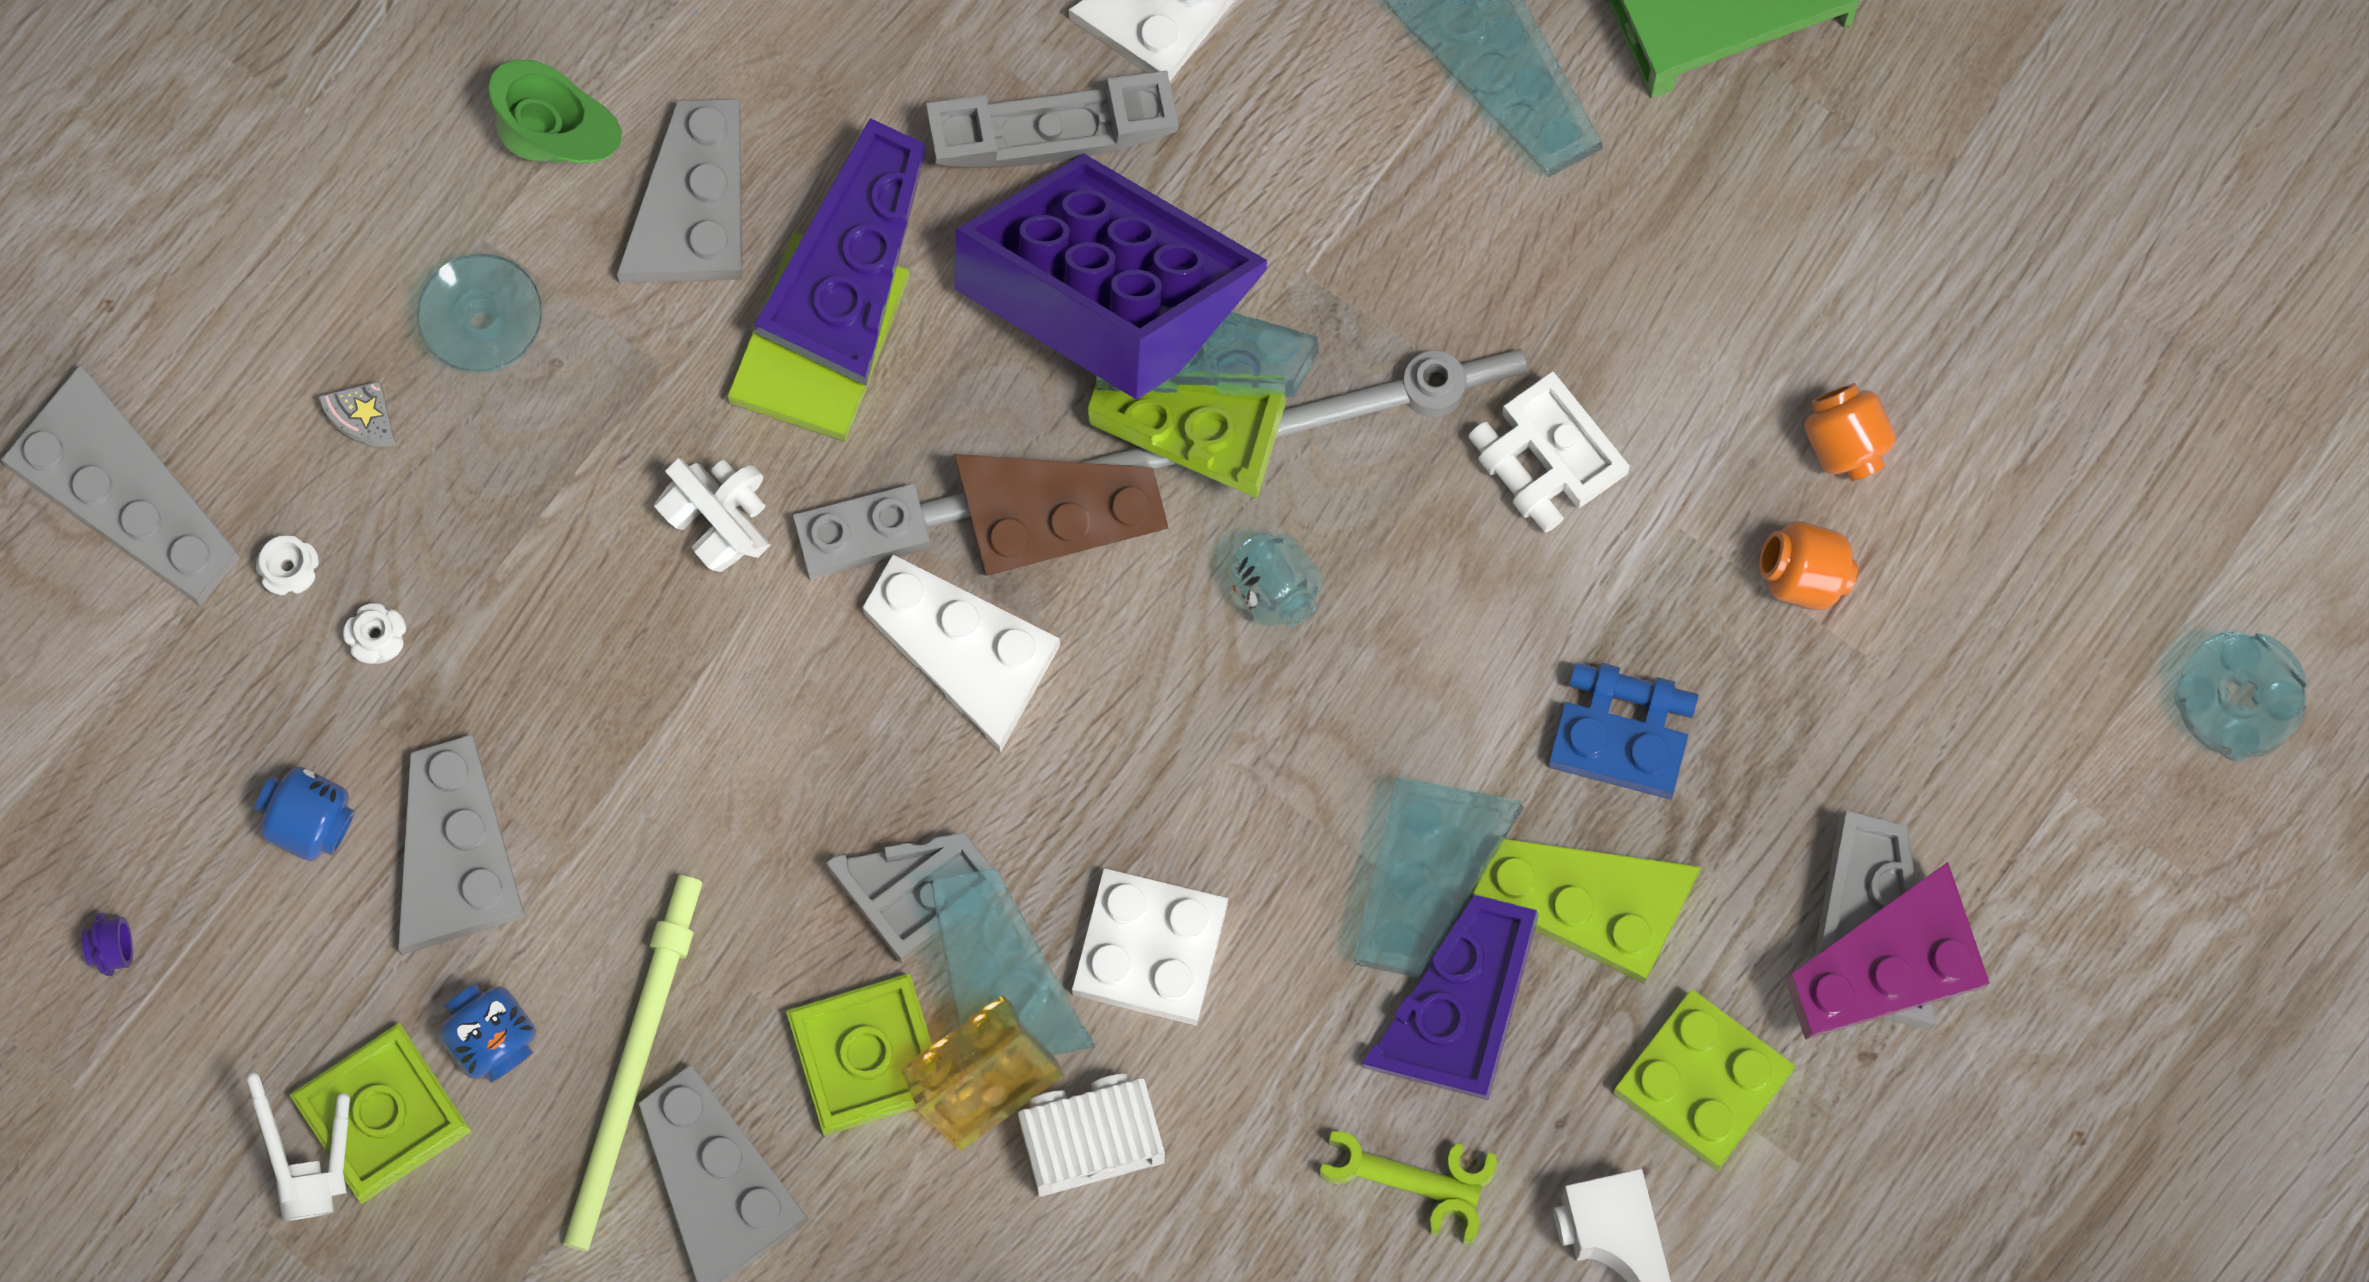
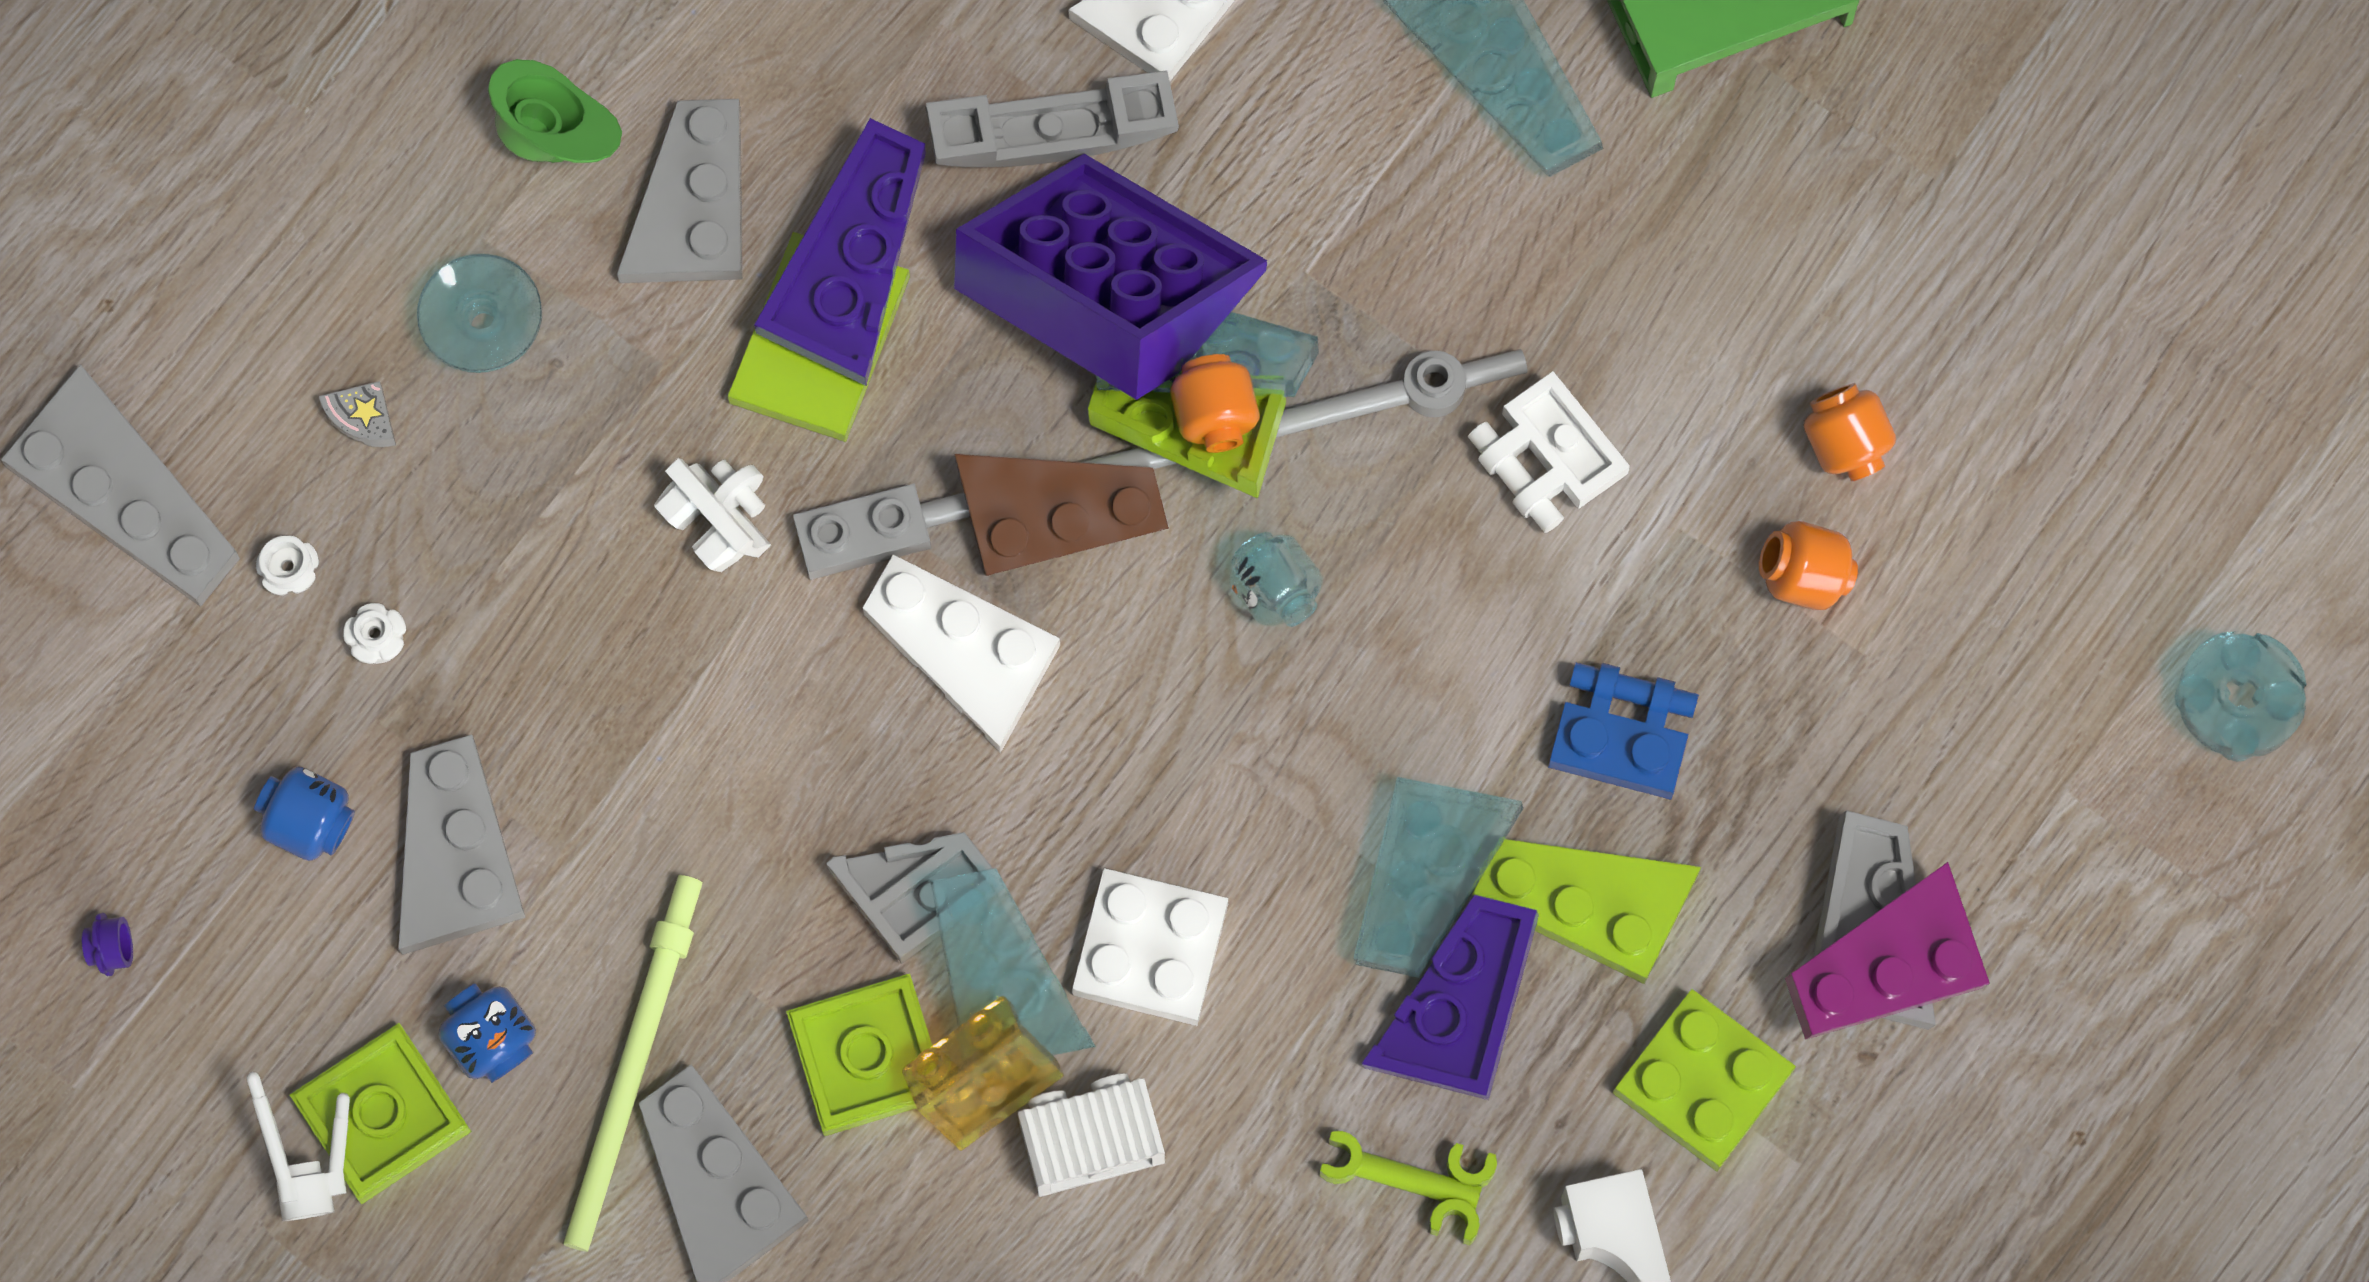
(1214, 402): none -> orange head

